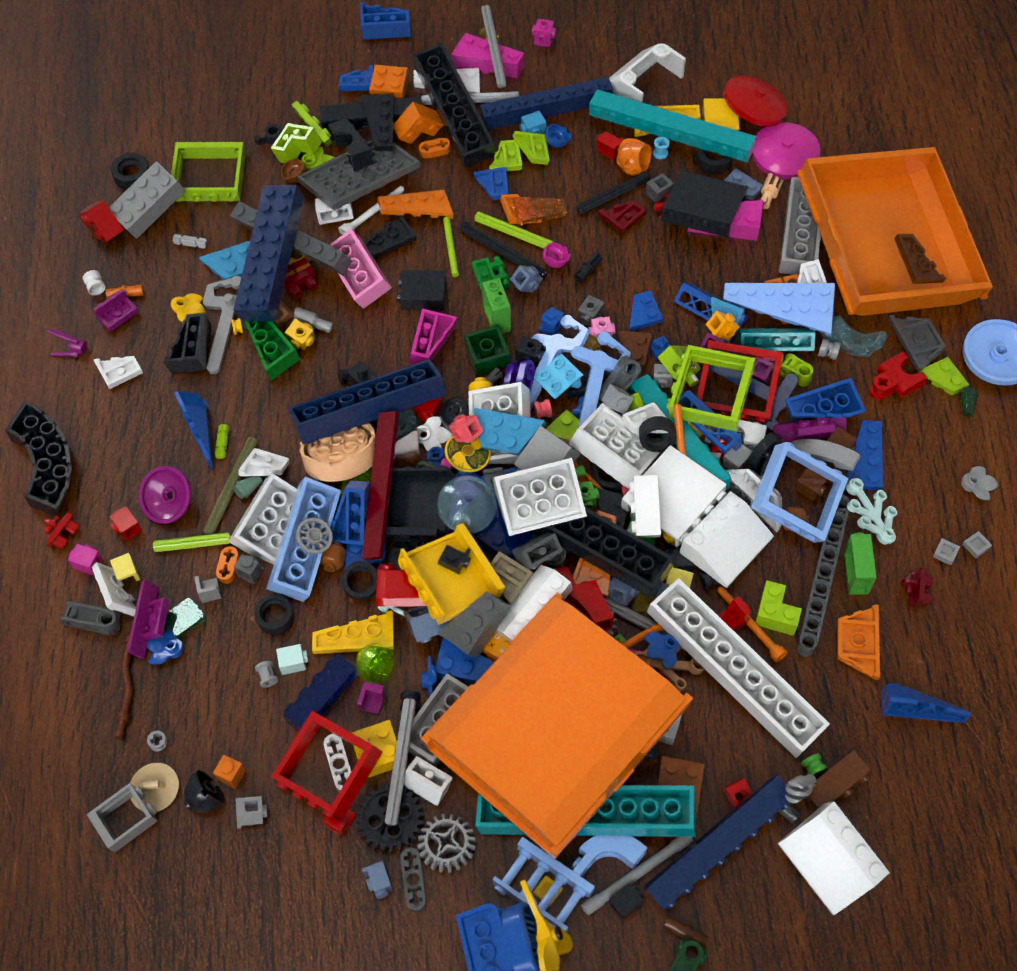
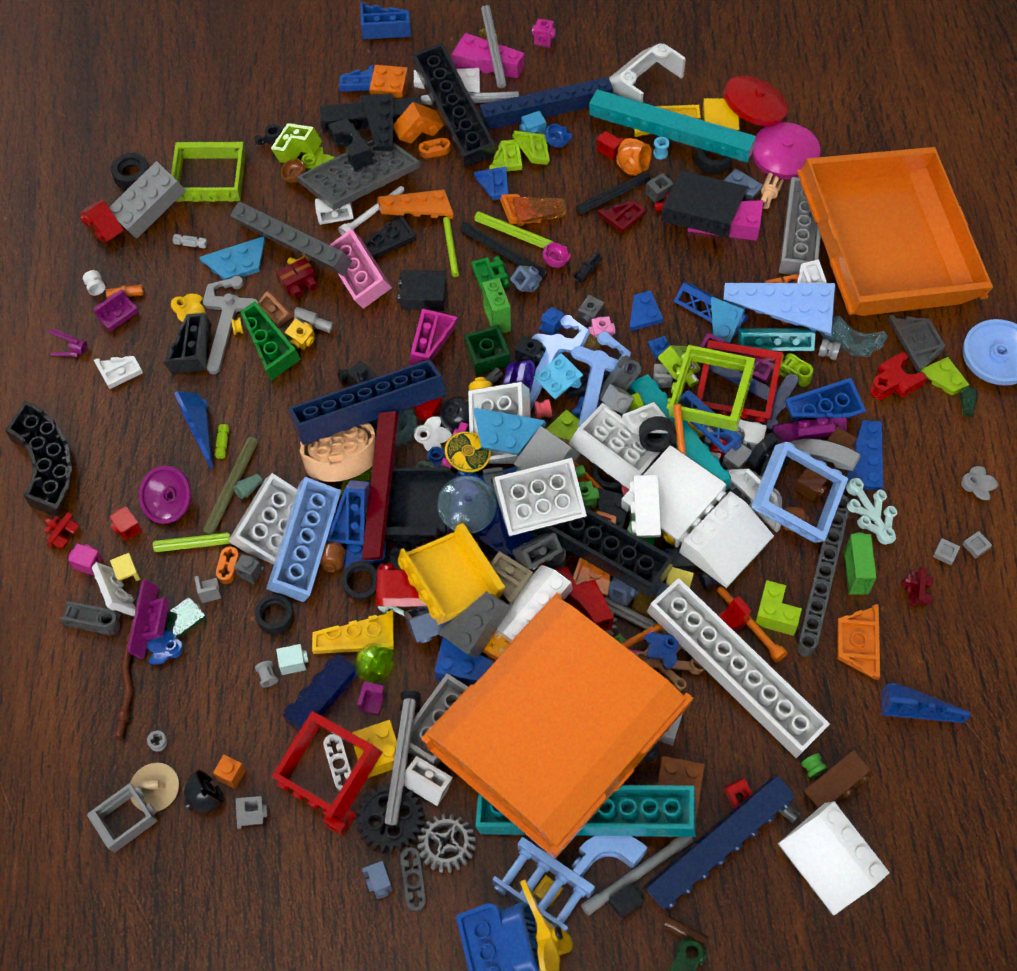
(263, 464): white wing -> none
(269, 253): dark blue brick -> none
(302, 112): lime wing -> none
(313, 536): light grey wheel -> none
(407, 450): wing -> none
(429, 678): blue plate -> none
(454, 559): black bracket -> none
(466, 428): coral brick -> none
(638, 344): reddish brown wing -> none
(722, 325): light orange brick -> none
(800, 788): light grey arm -> none
(917, 264): reddish brown wing -> none

